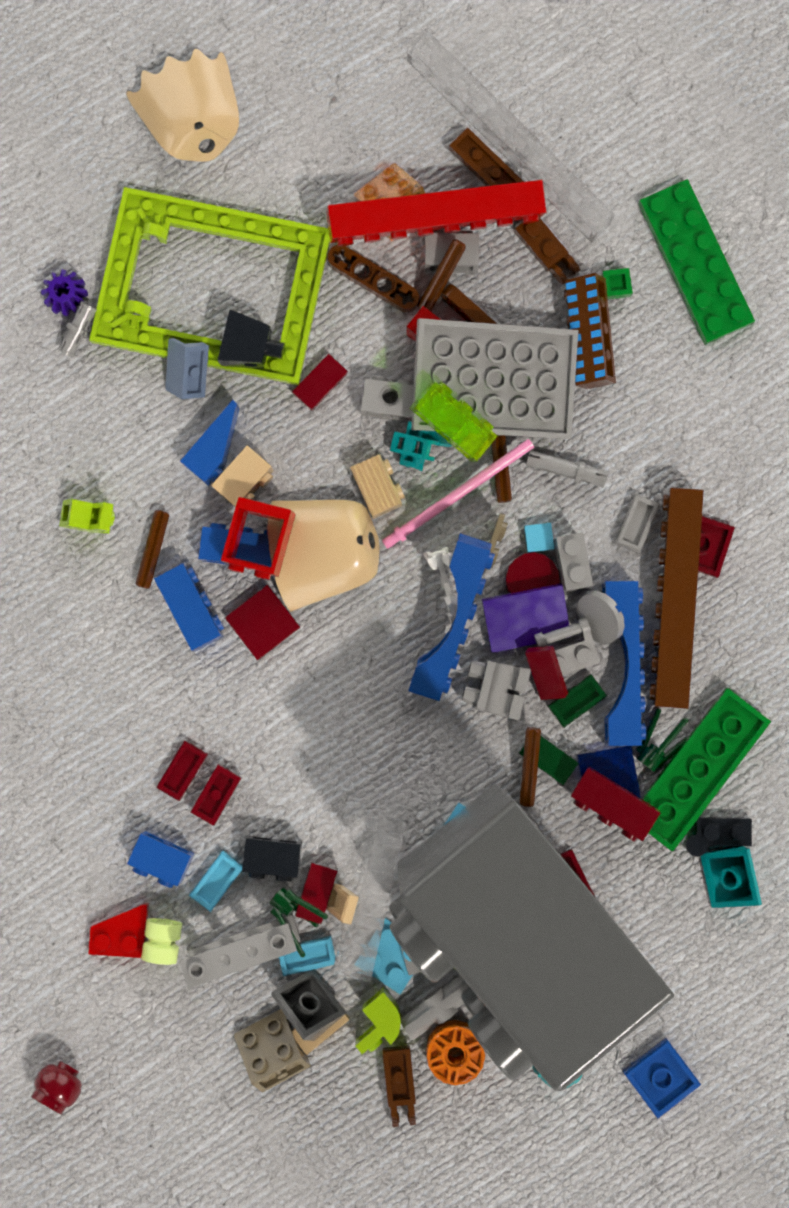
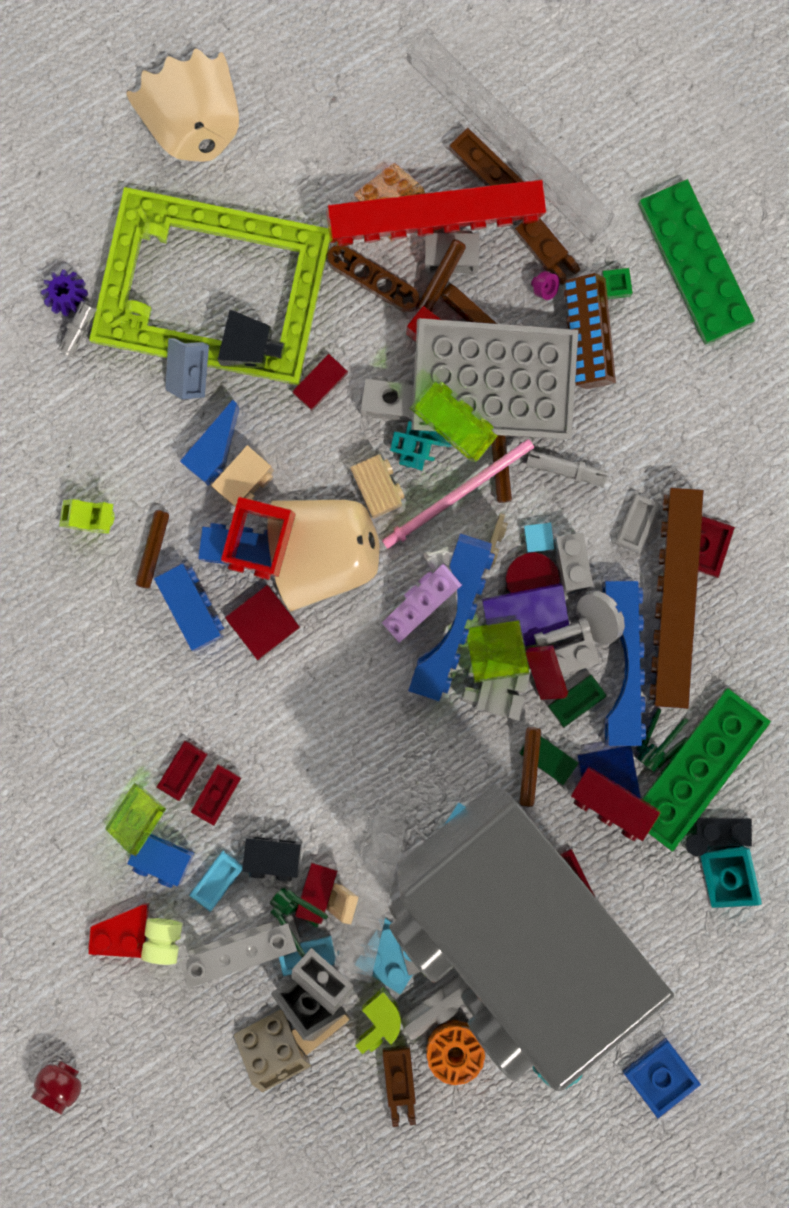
(135, 819): none -> clear neon green tile
(322, 981): none -> light grey brick
(421, 602): none -> lavender bracket
(497, 651): none -> clear neon green tile
(545, 285): none -> magenta tile

